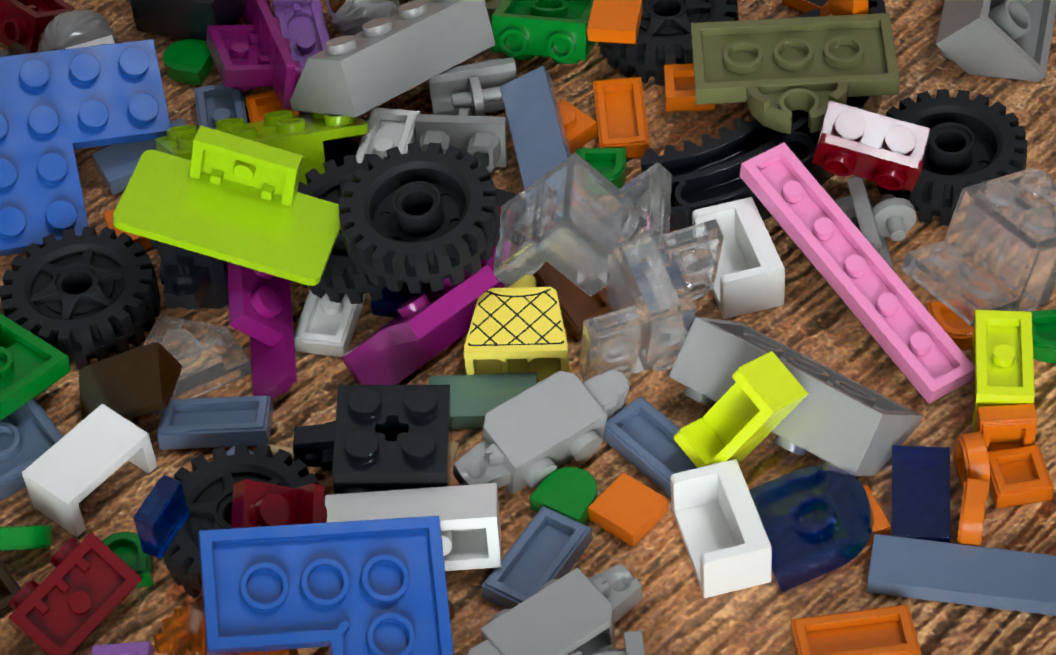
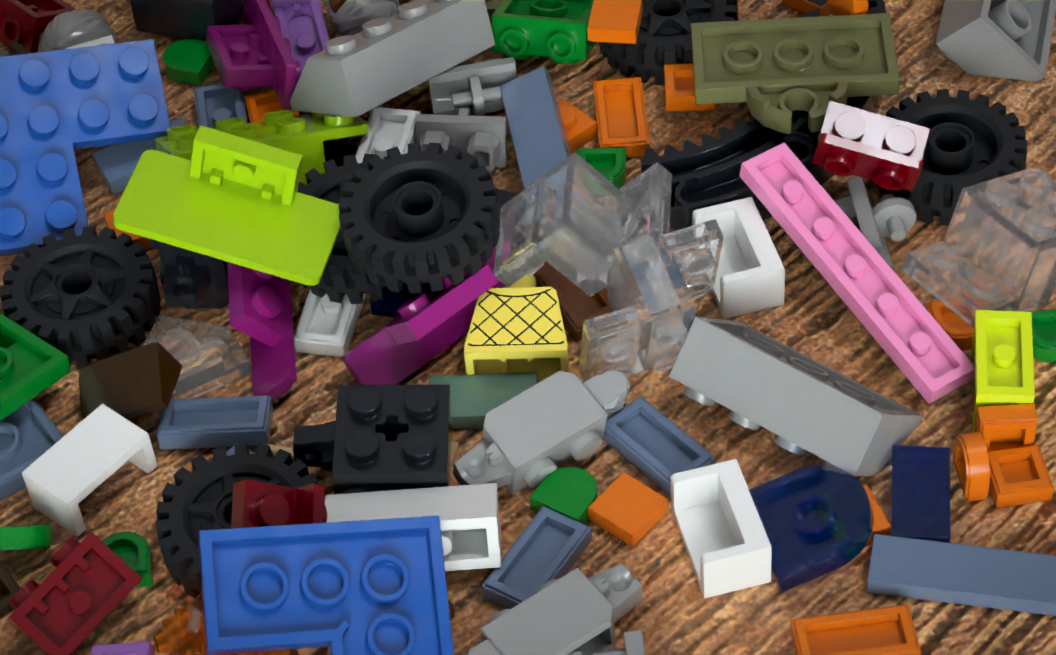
(161, 516): clear blue tile -> none
(744, 414): neon yellow panel -> none
(972, 512): orange tile -> none

